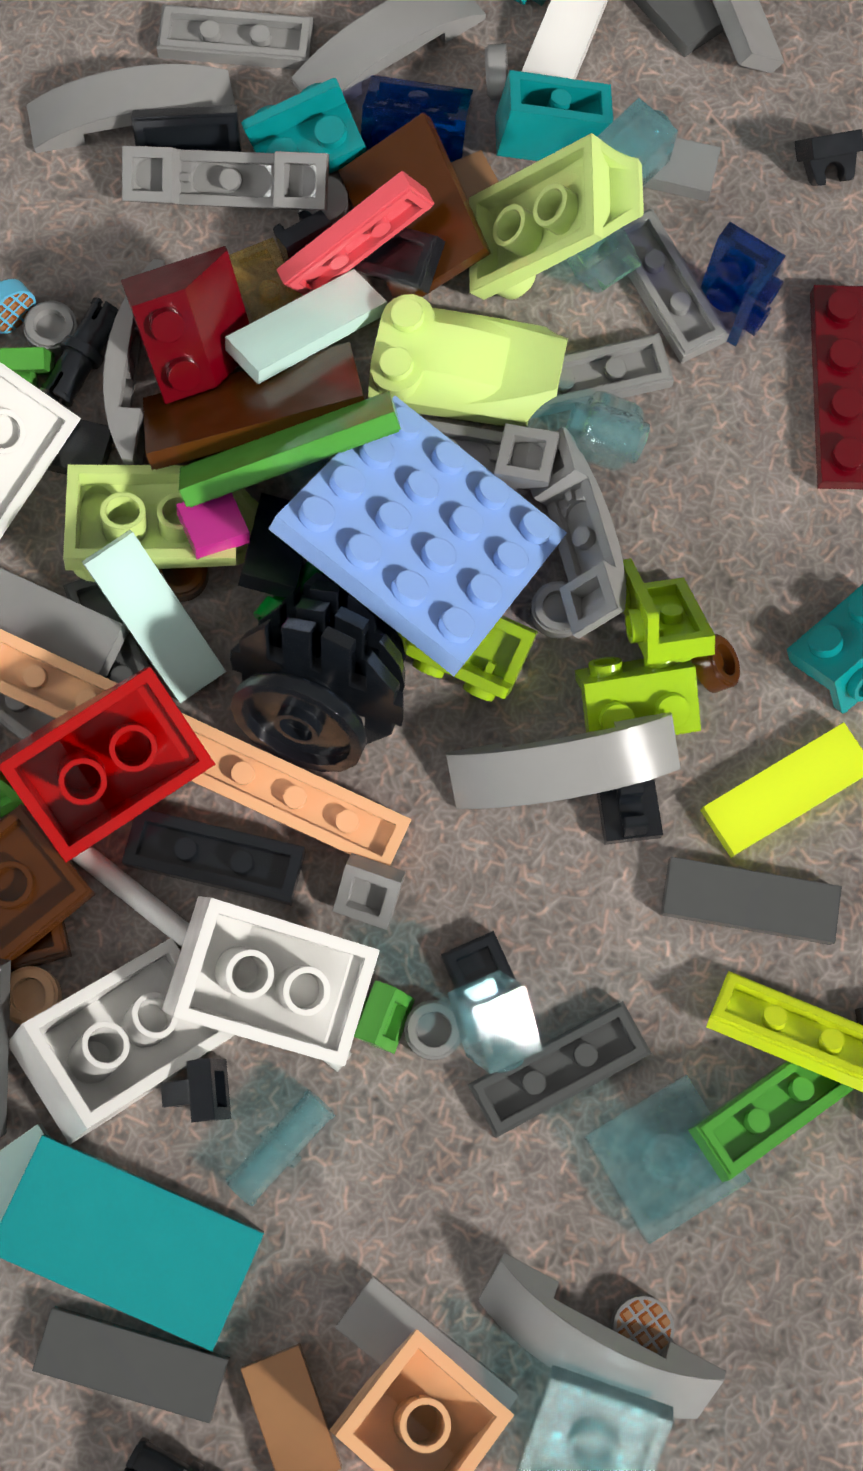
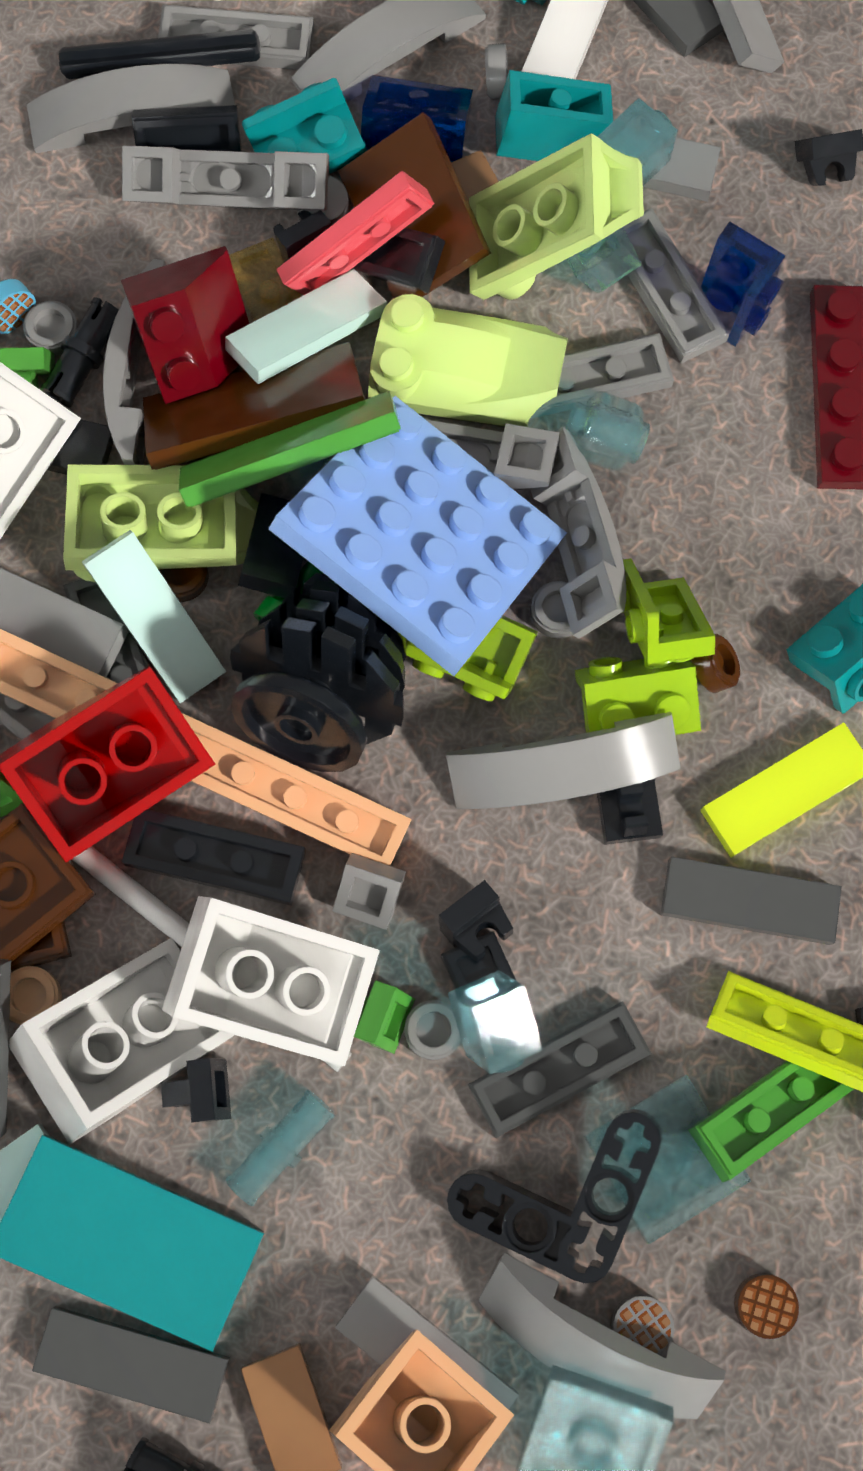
(194, 49): none -> black axle
(213, 525): dark pink tile -> none
(469, 915): none -> black tile
(563, 1224): none -> black beam
(766, 1306): none -> tile

